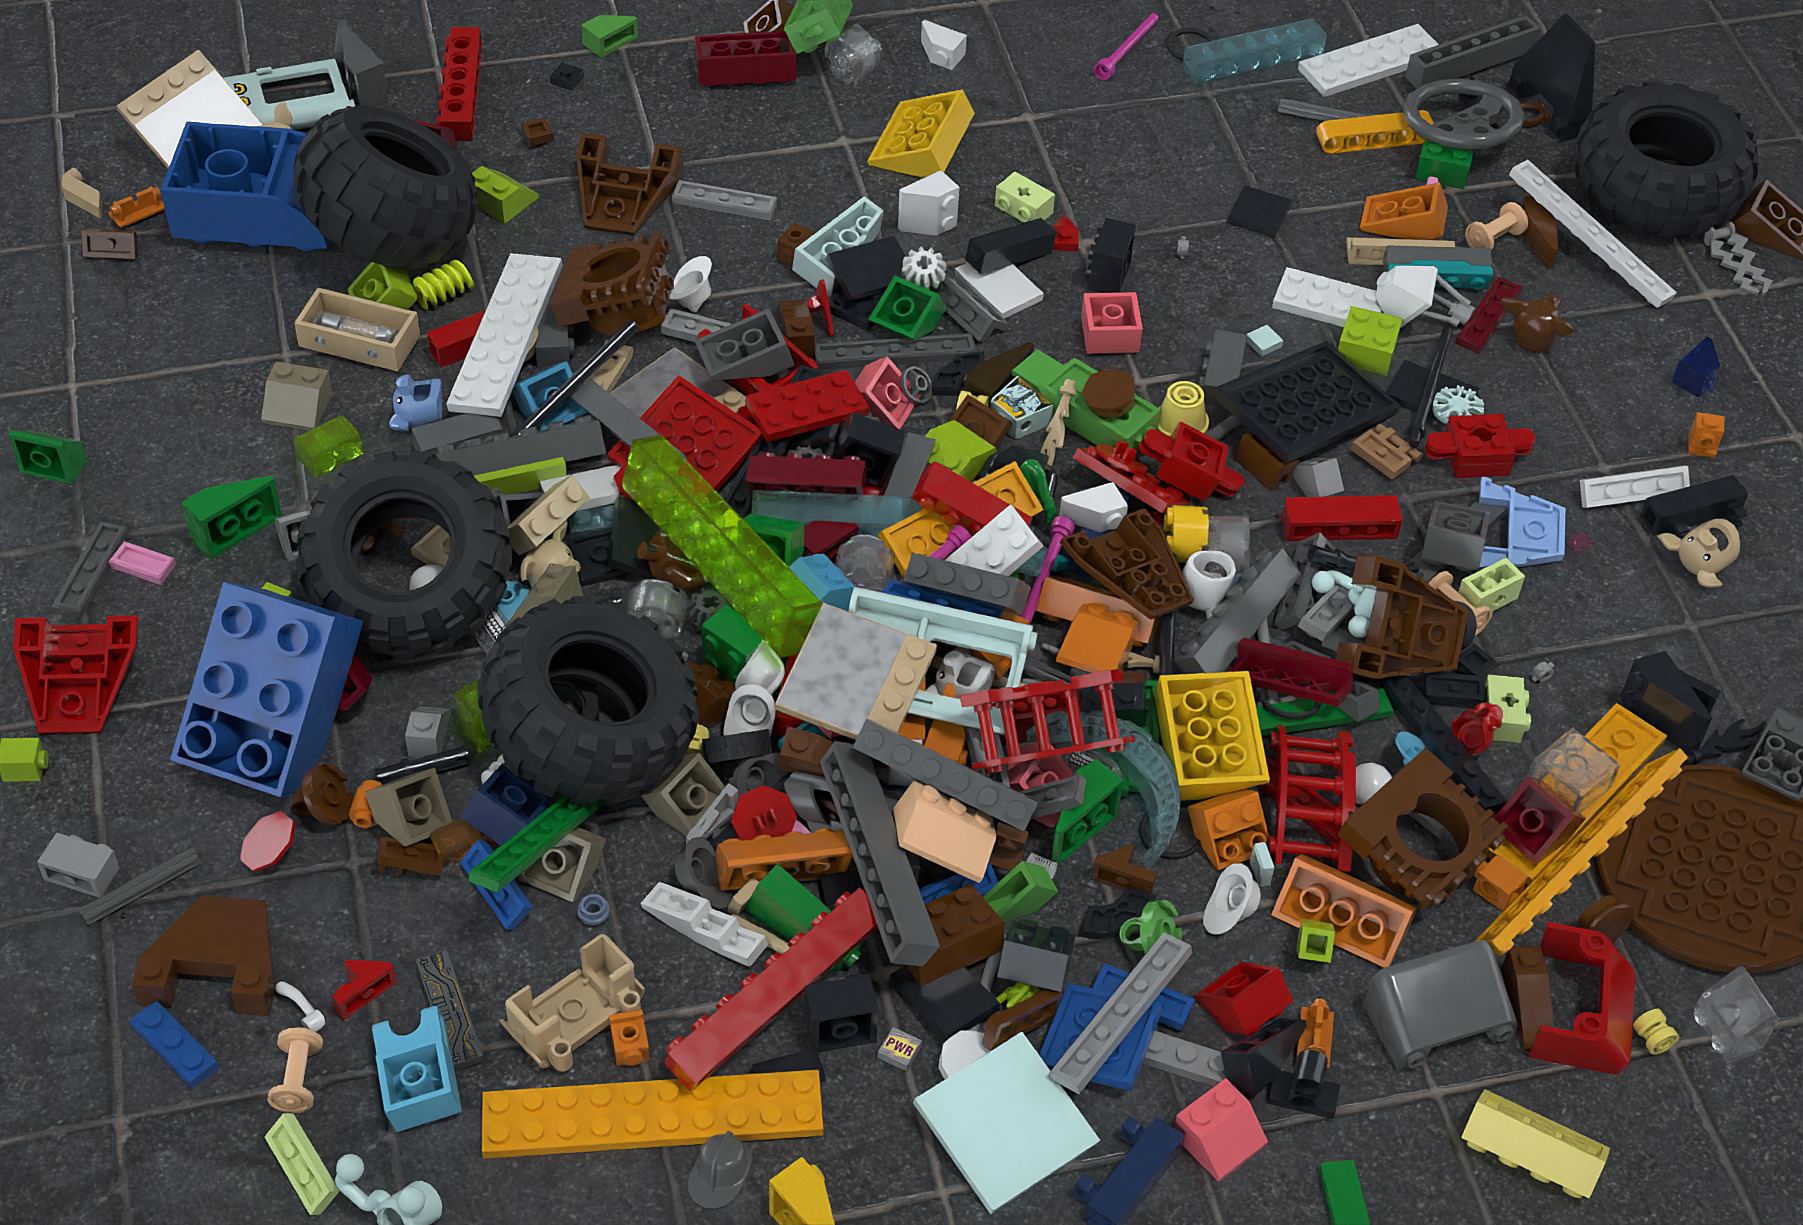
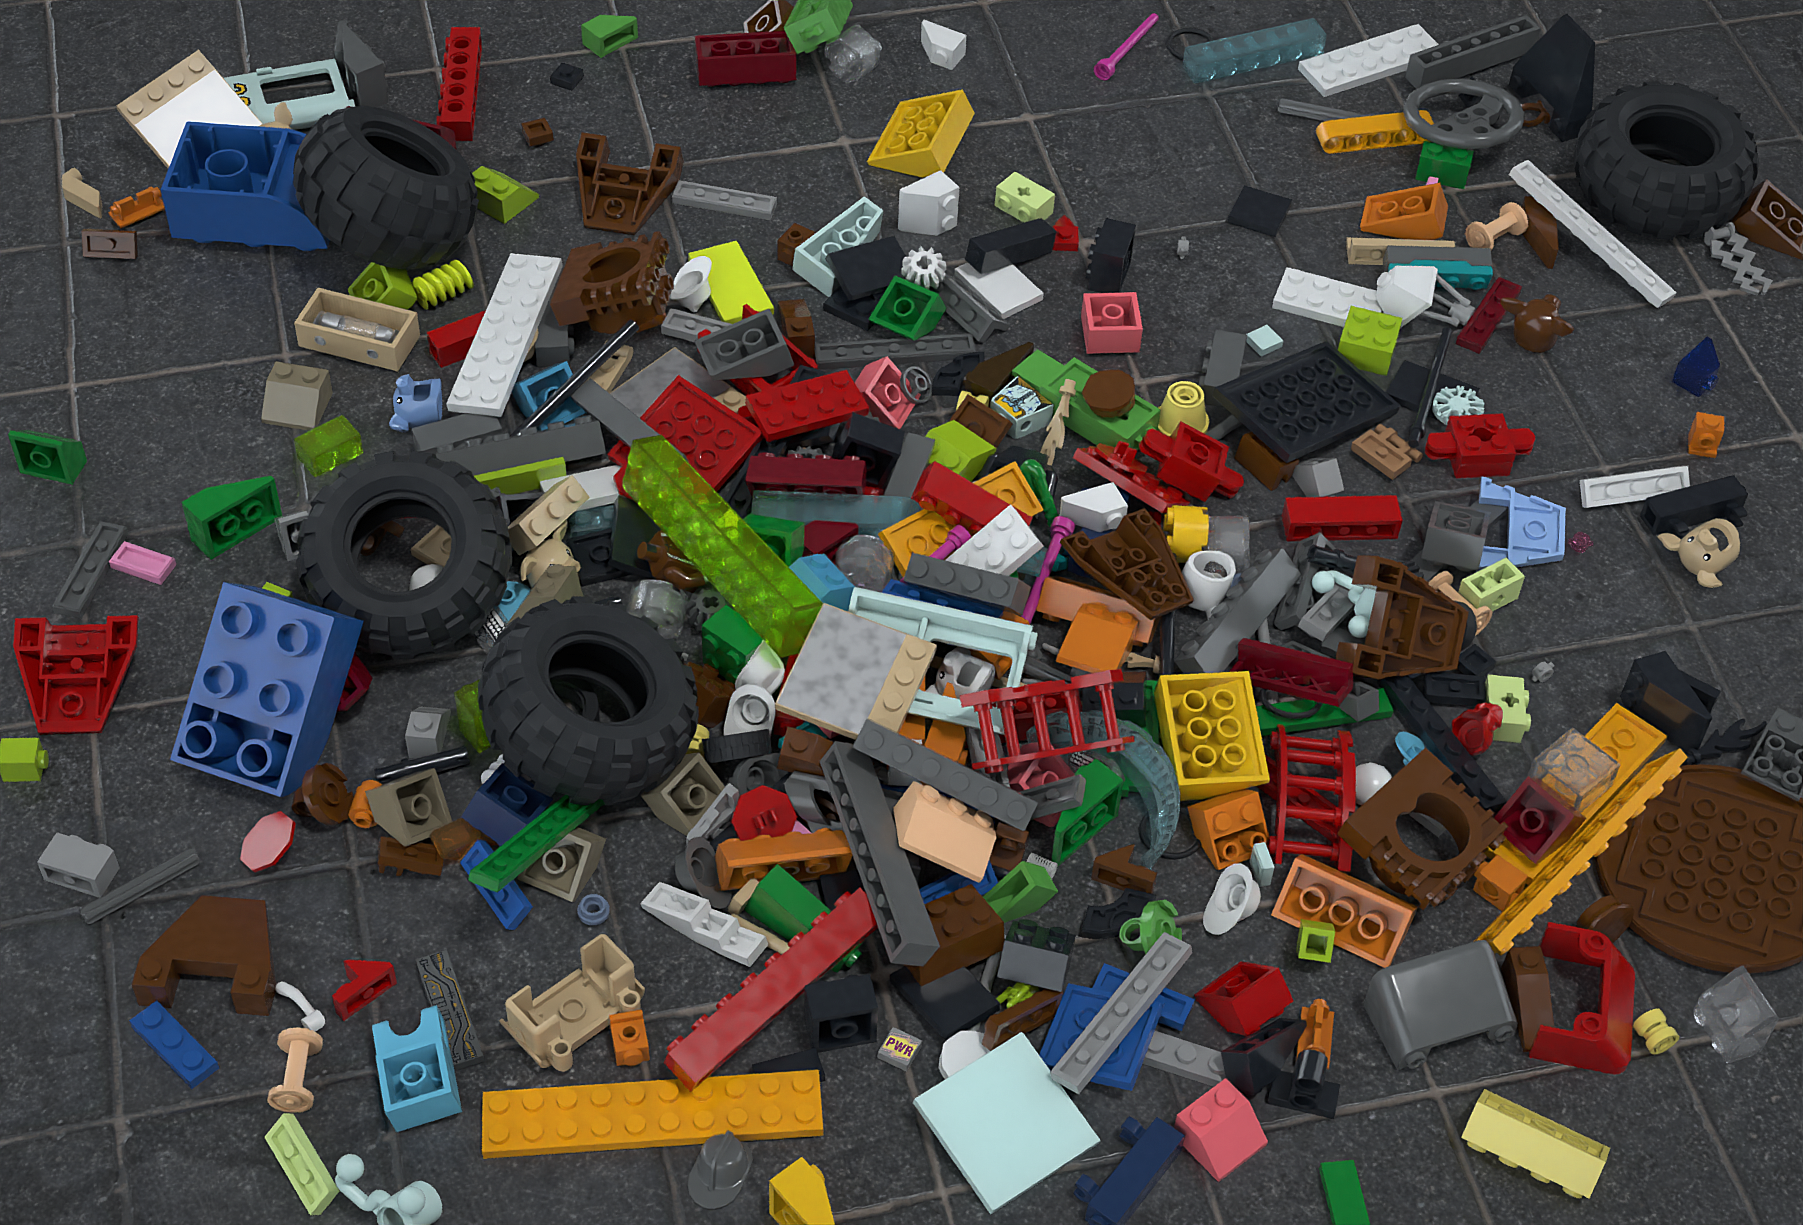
(732, 282): none -> neon yellow tile
(821, 304): red piece -> none

